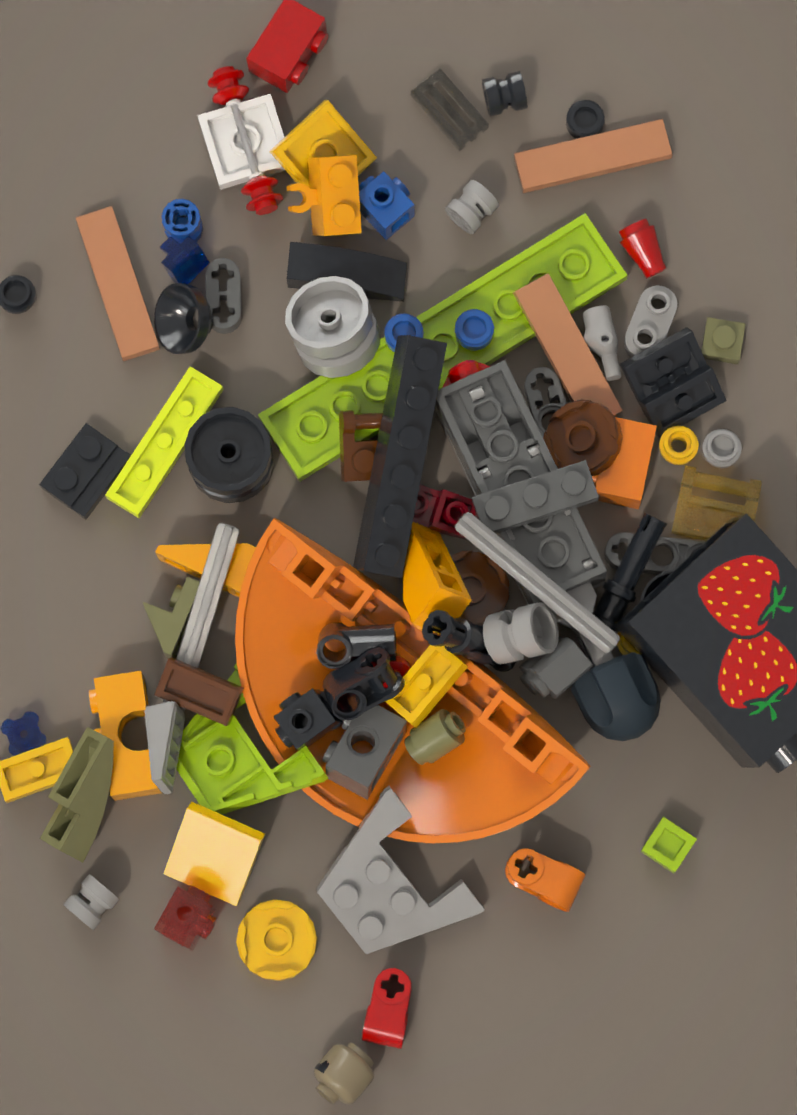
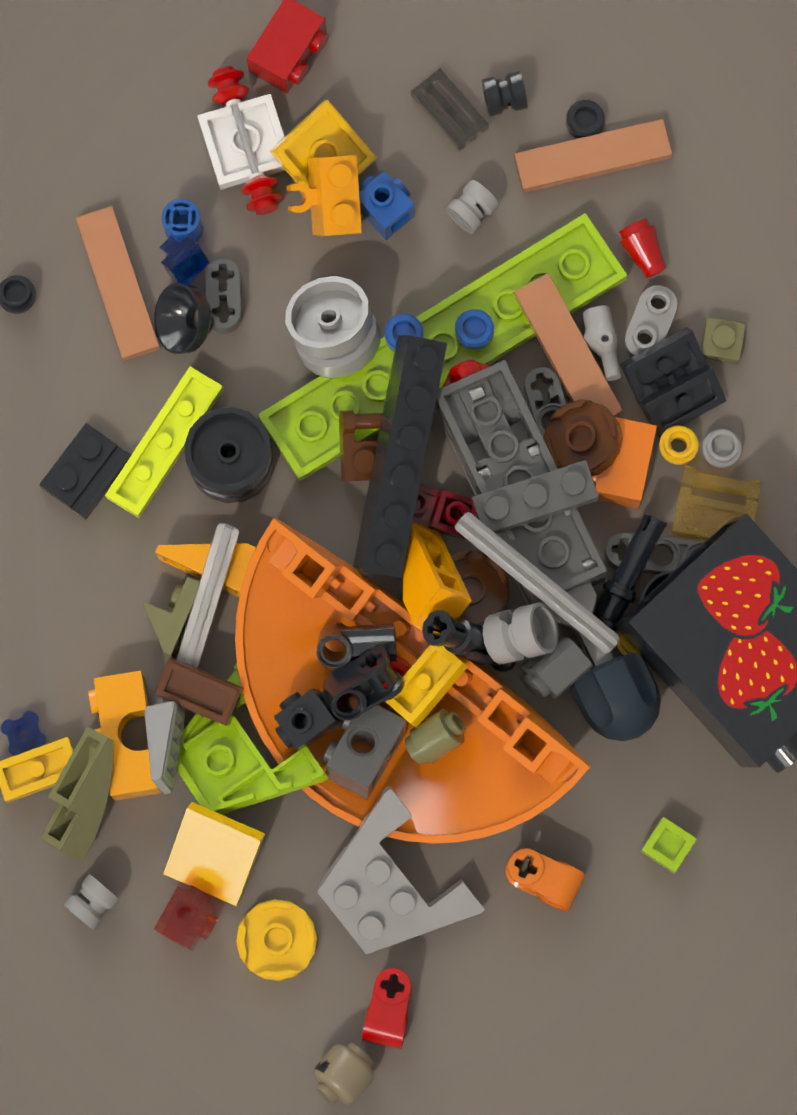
(376, 274): black slope -> none

